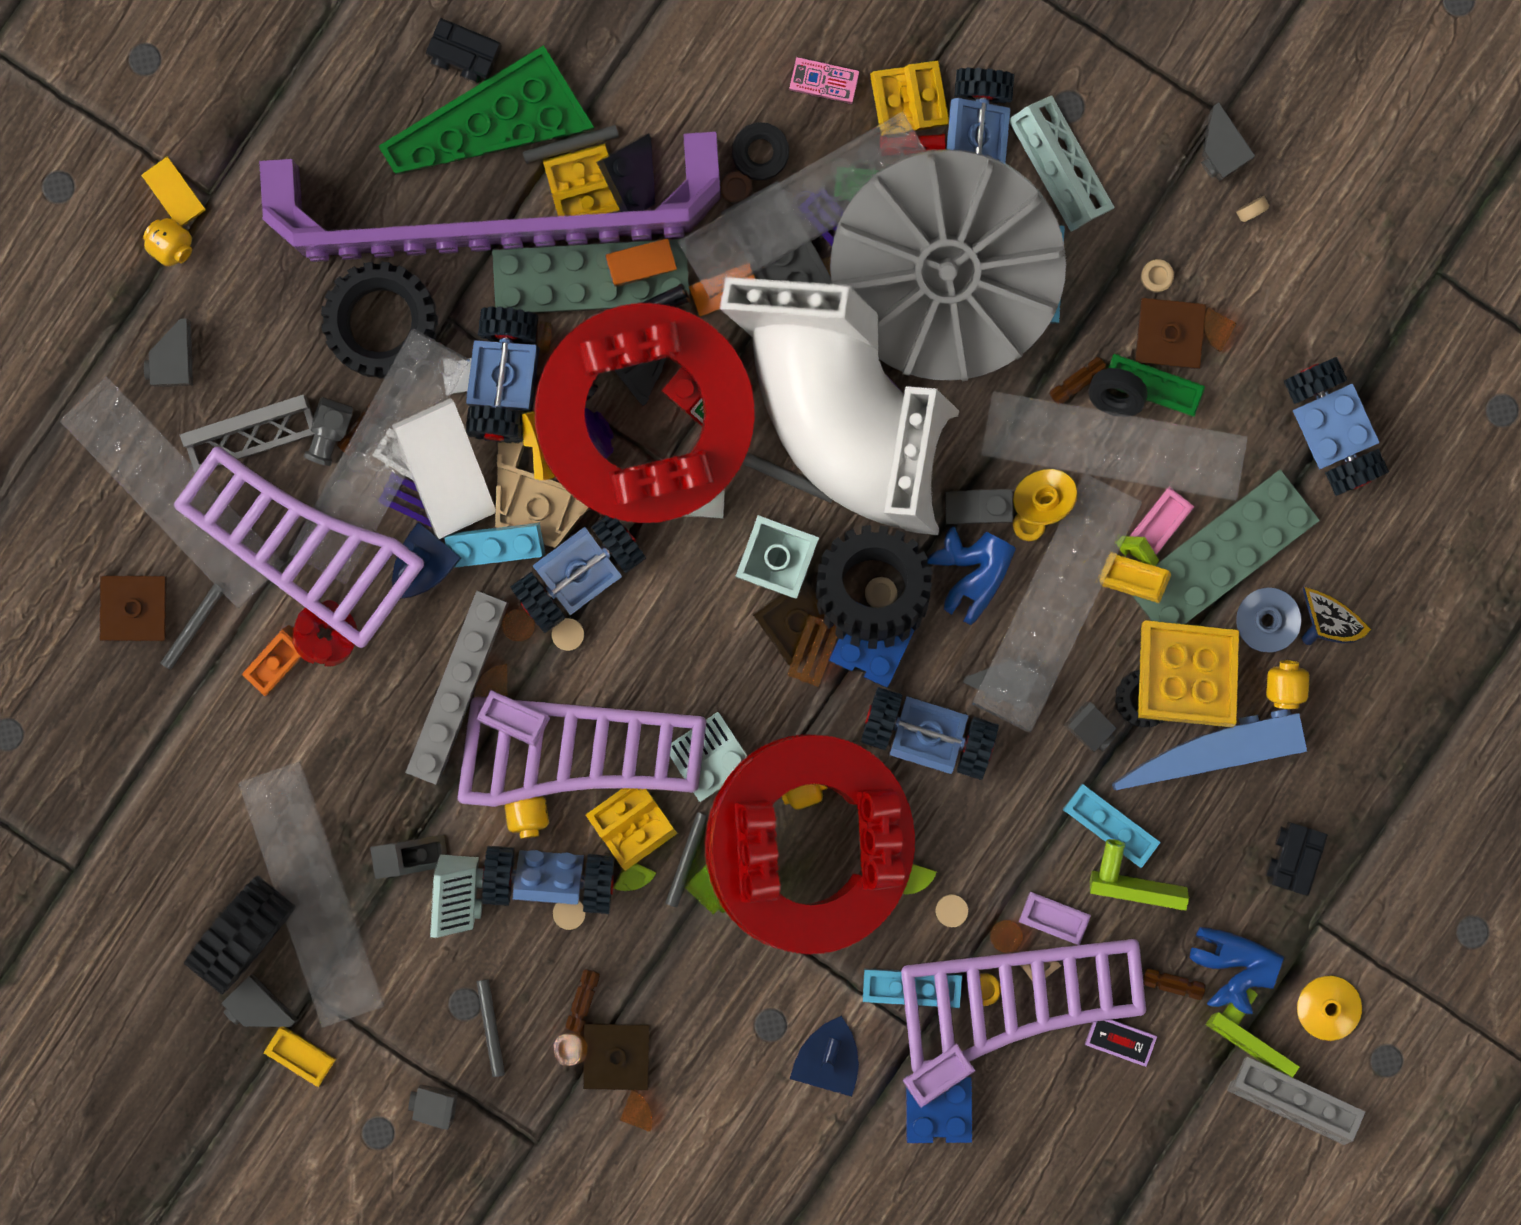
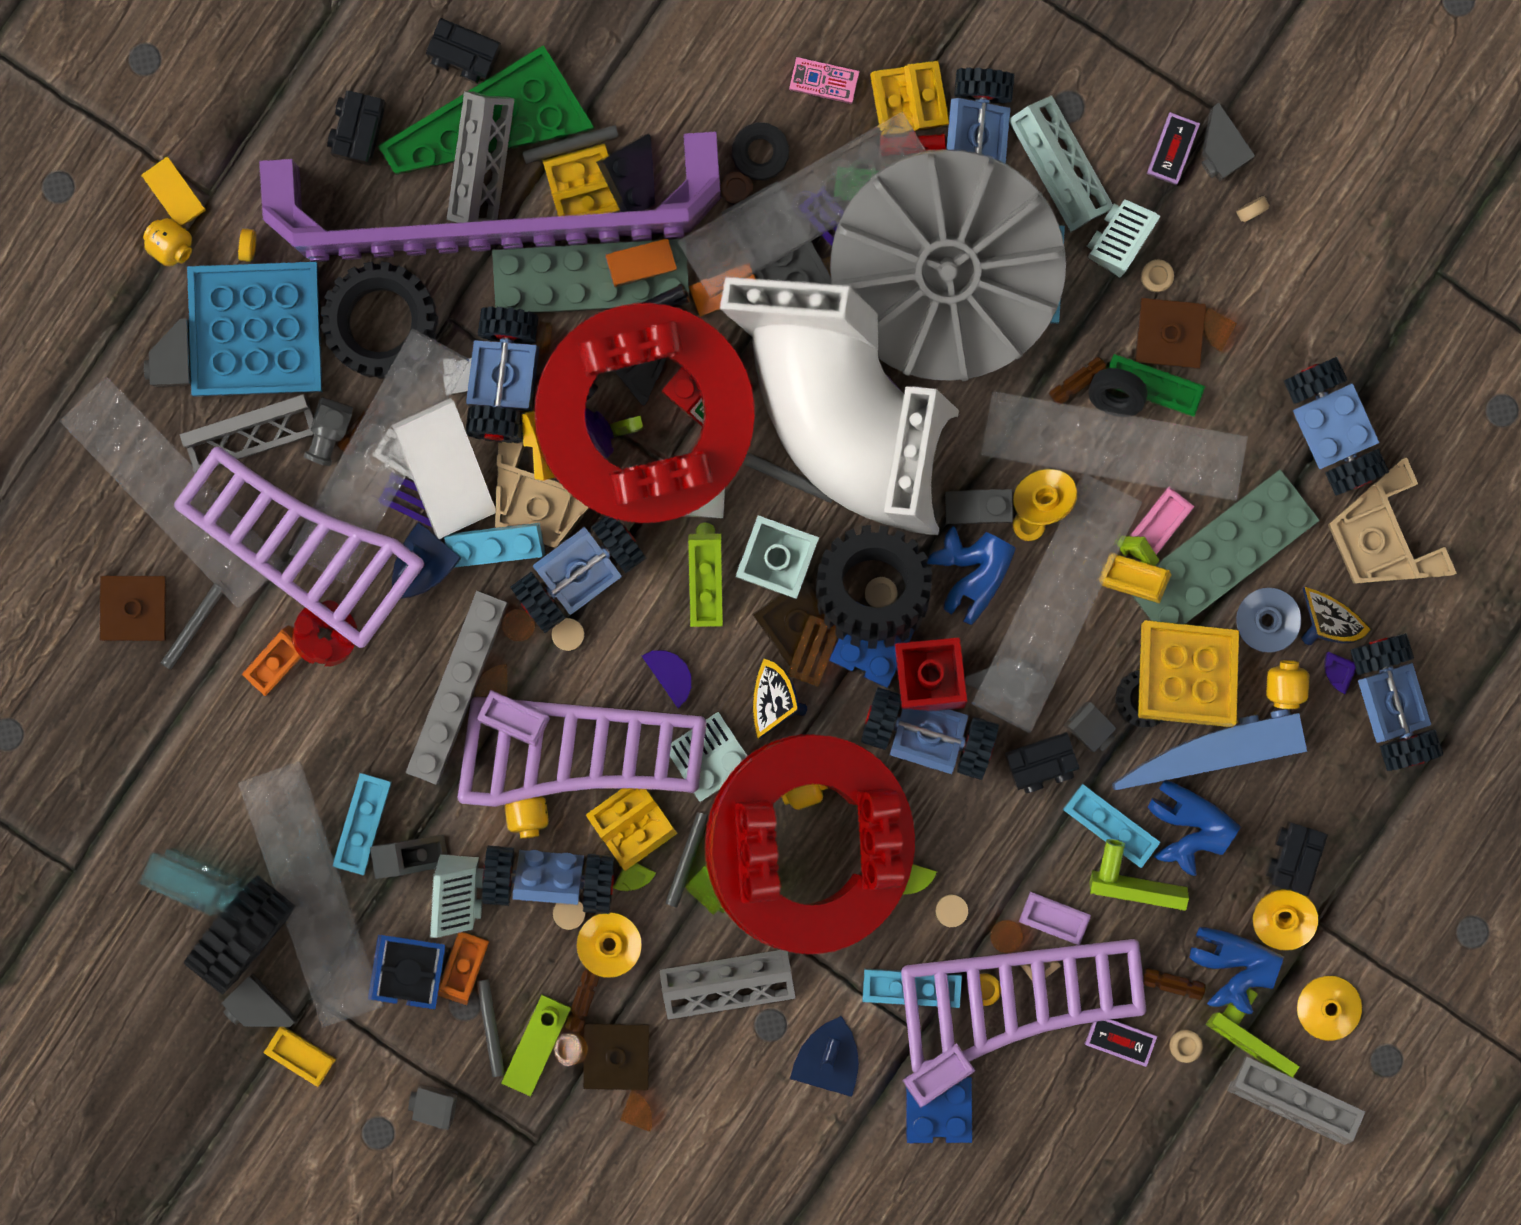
(190, 881): none -> clear light blue arch
(247, 245): none -> yellow tile
(254, 329): none -> dark azure plate
(357, 127): none -> black brick
(362, 823): none -> medium azure plate
(406, 971): none -> black piece
(462, 968): none -> orange slope
(474, 159): none -> light grey fence
(536, 1045): none -> lime piece
(603, 961): none -> yellow dish
(627, 426): none -> lime tile
(671, 673): none -> dark purple tile
(705, 577): none -> lime piece
(726, 979): none -> light grey fence
(774, 698): none -> shield
(931, 675): none -> red slope
(1042, 762): none -> black brick
(1123, 236): none -> light aqua slope
(1173, 148): none -> tile
(1185, 1046): none -> tan tile
(1193, 811): none -> blue piece
(1289, 932): none -> yellow dish
(1339, 671): none -> dark purple tile
(1373, 539): none -> tan wing
(1395, 702): none -> plate

